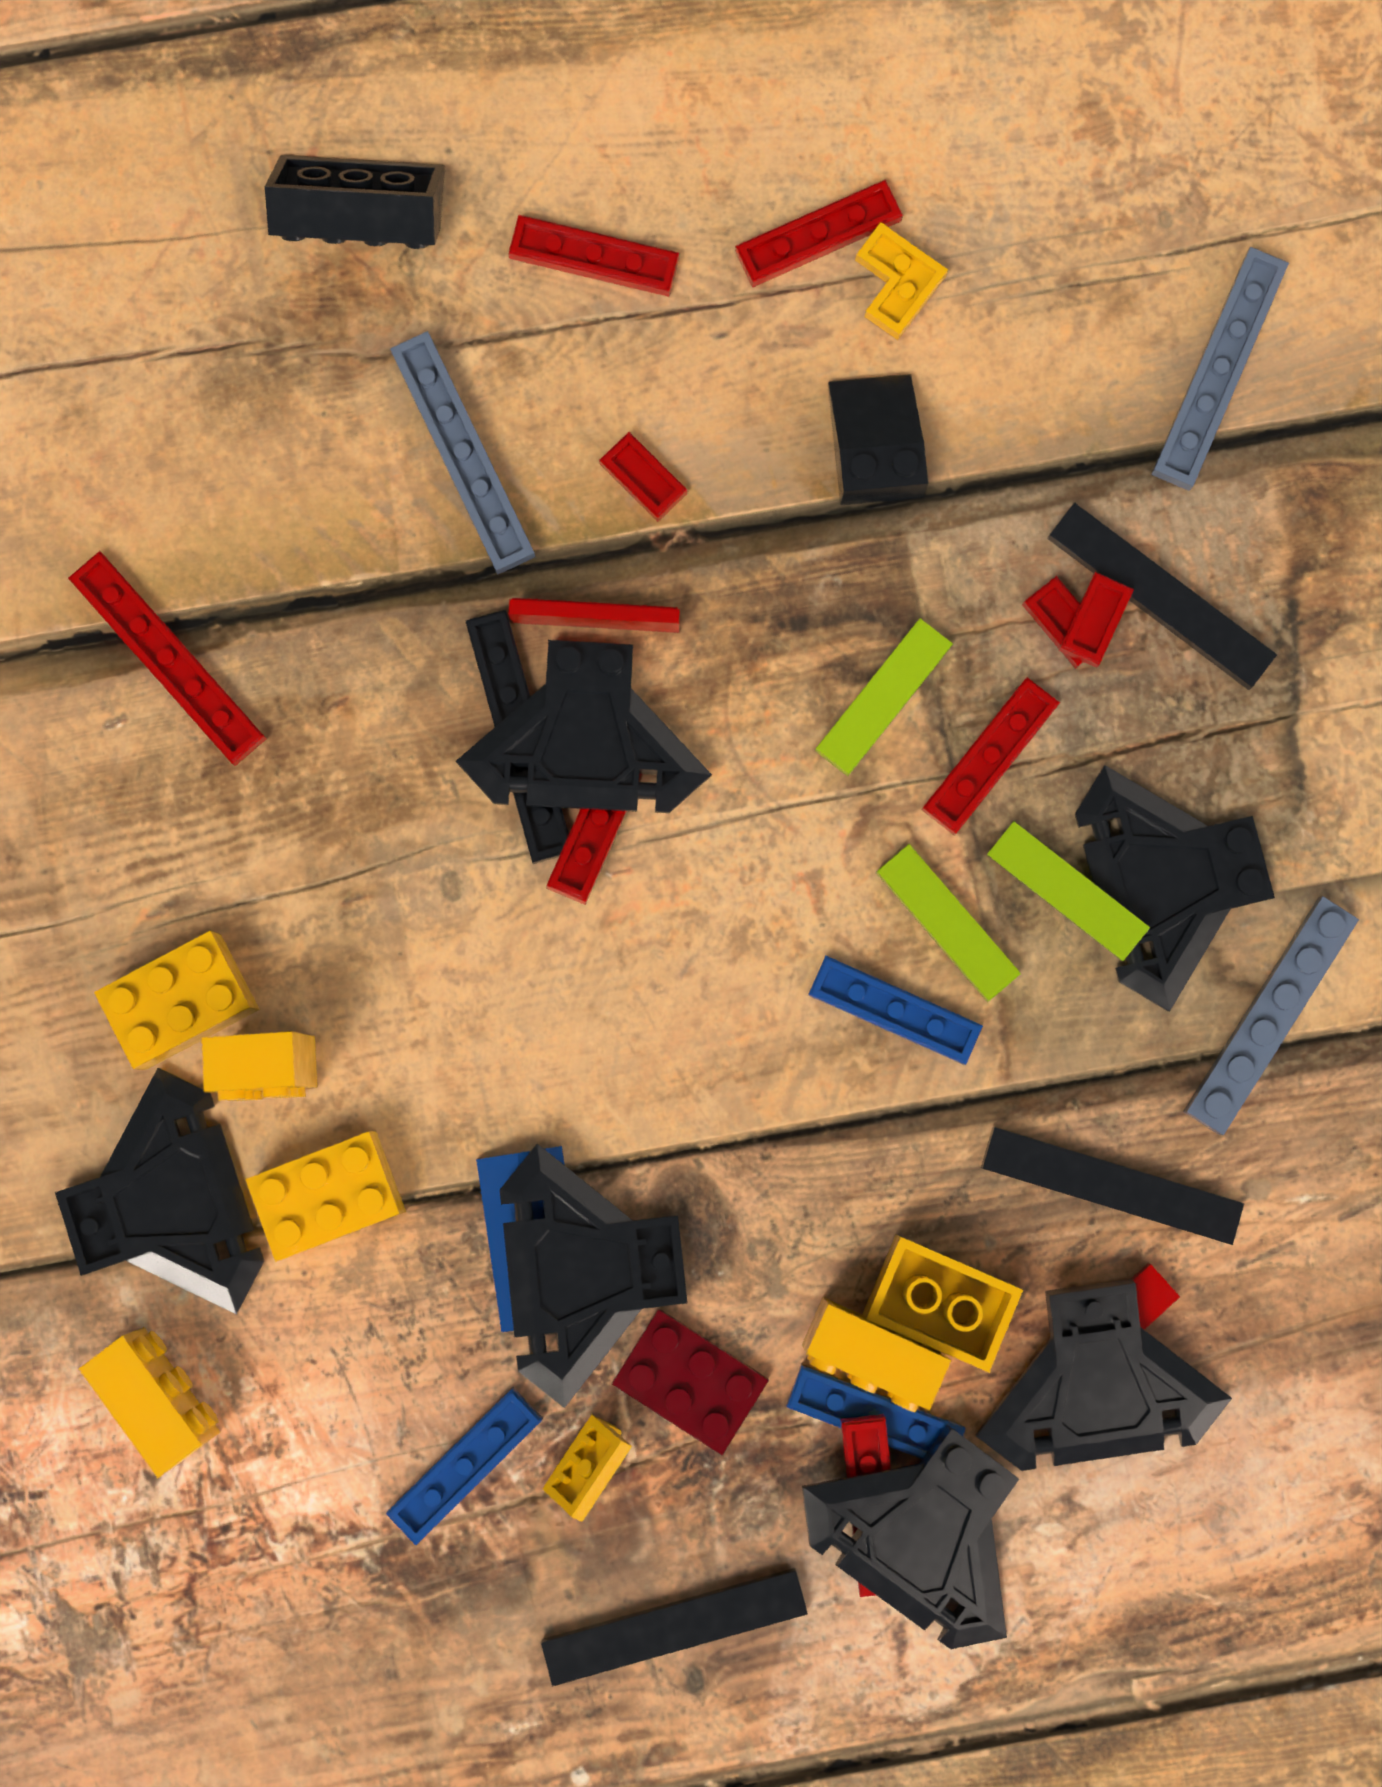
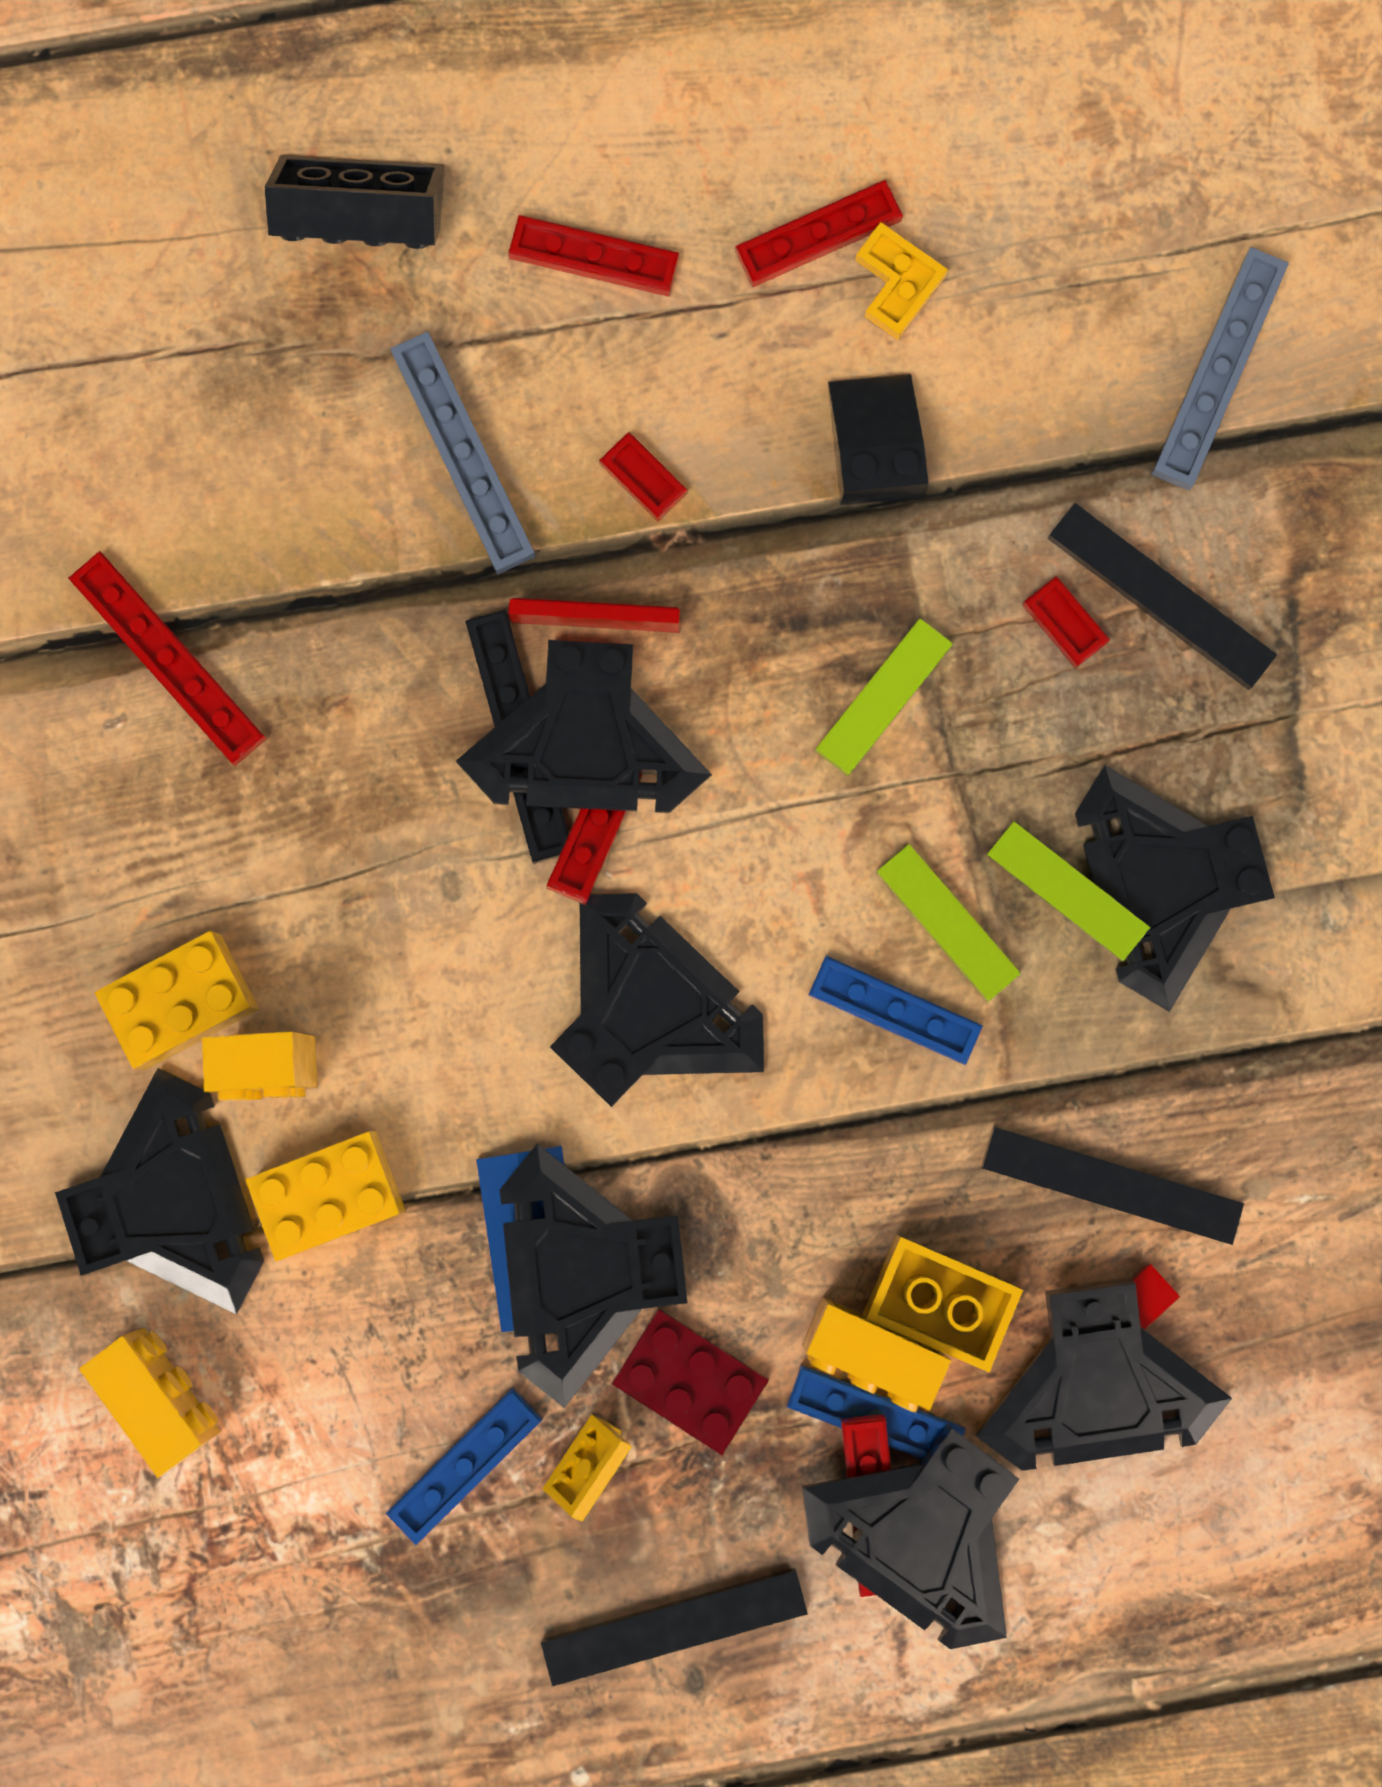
(651, 1005): none -> black plate
(990, 756): red tile -> none
(1096, 620): red tile -> none
(1271, 1015): sand blue plate -> none

